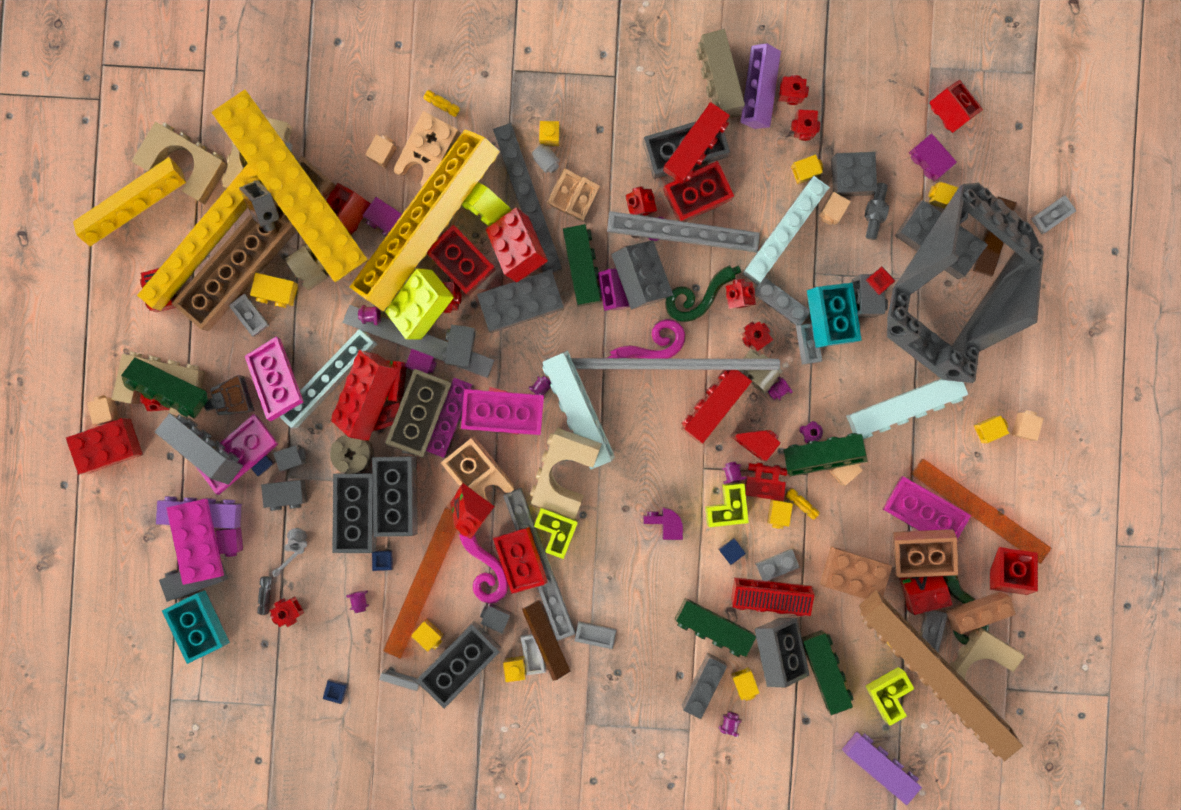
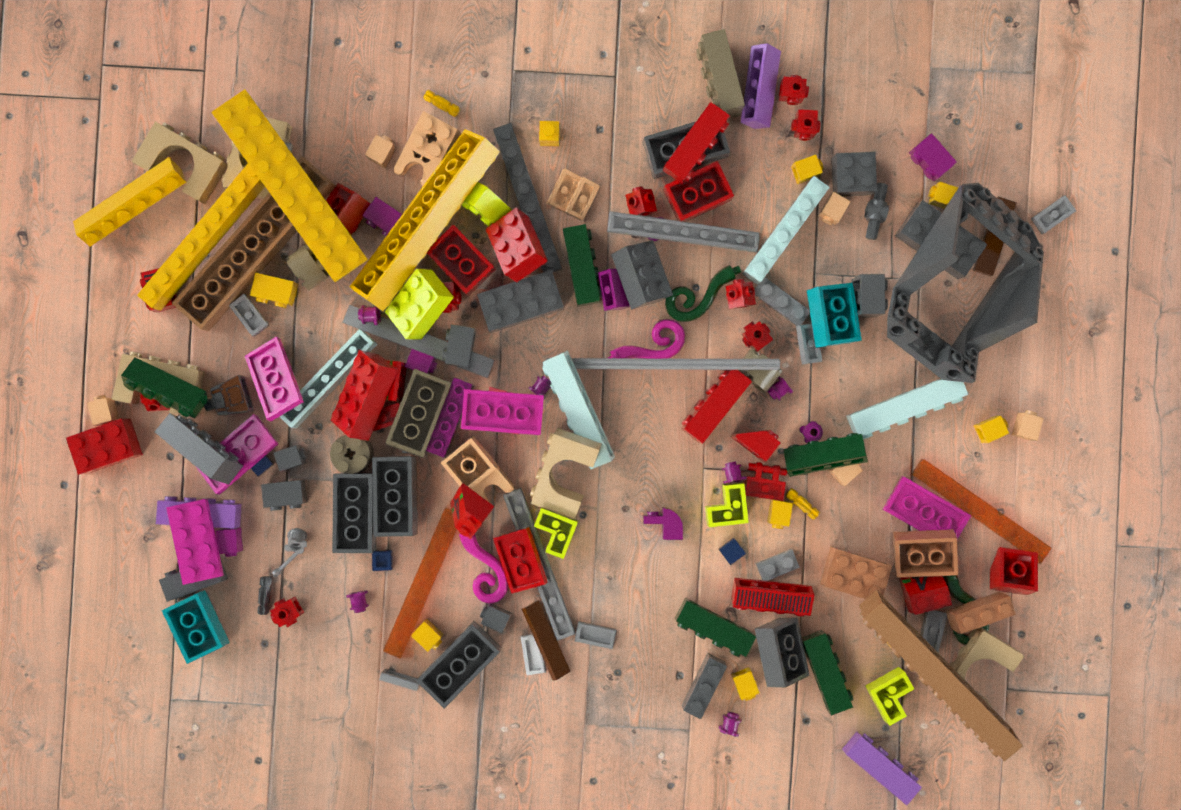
(260, 204): dark grey torso -> none
(335, 691): dark blue tile -> none
(514, 669): yellow brick -> none
(546, 158): light grey brick -> none
(880, 280): red tile -> none
(955, 106): red slope -> none

